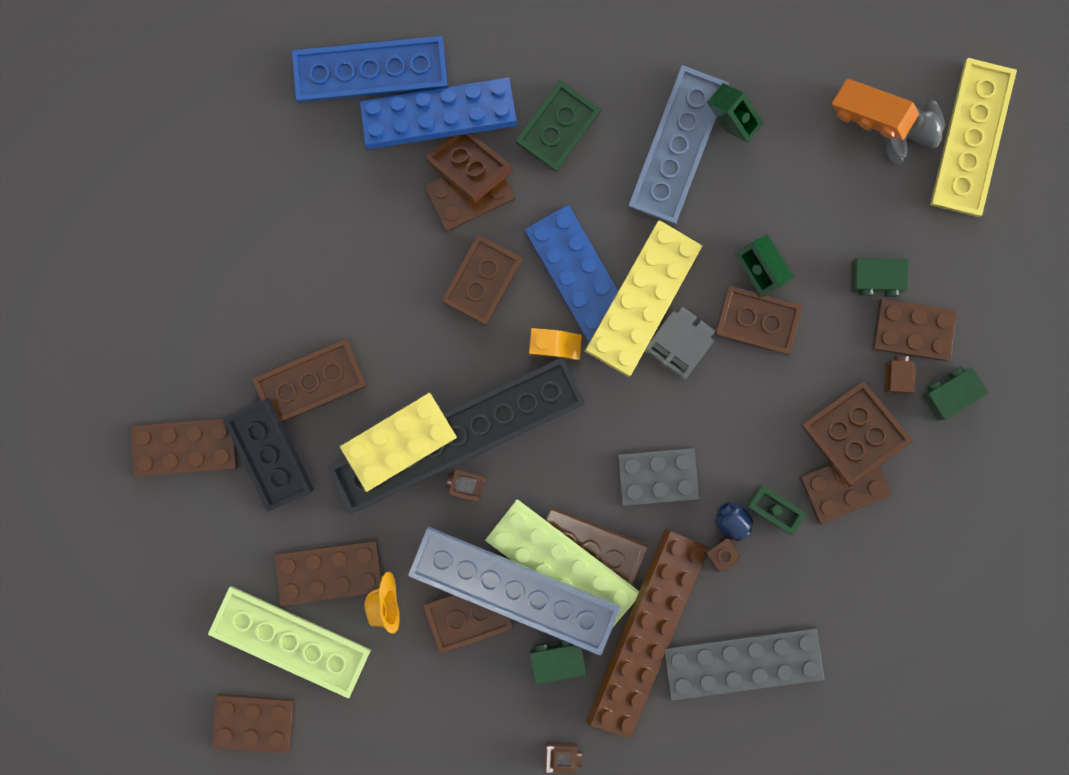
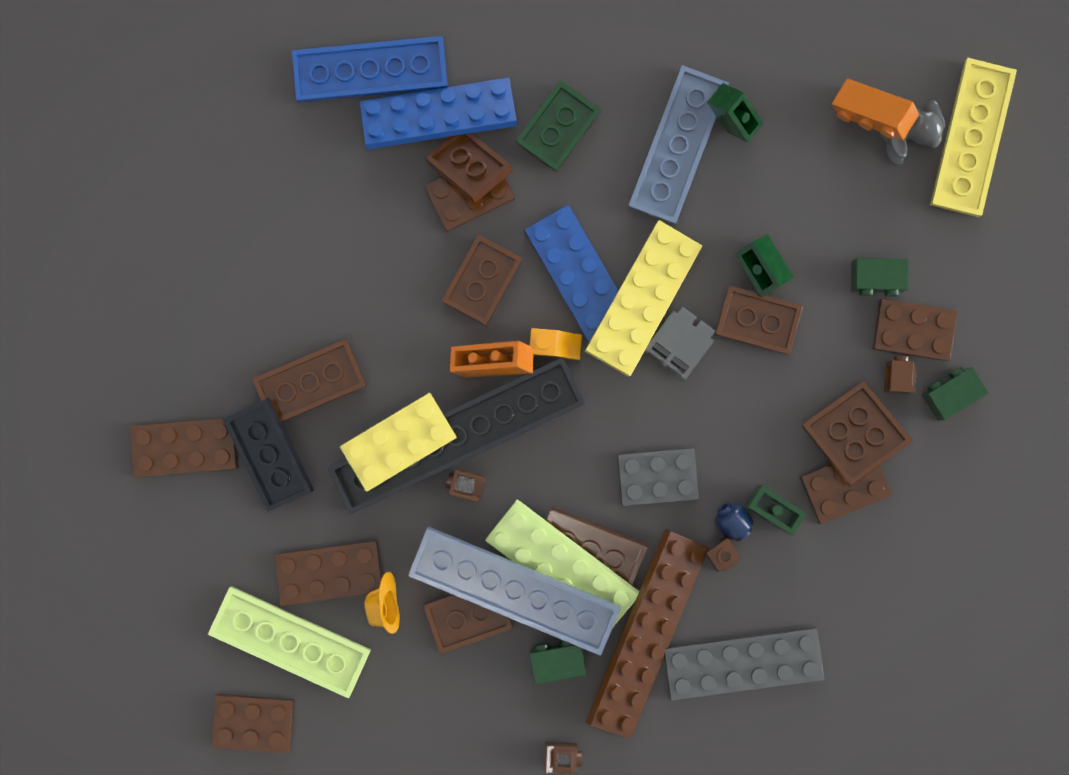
(491, 359): none -> orange brick

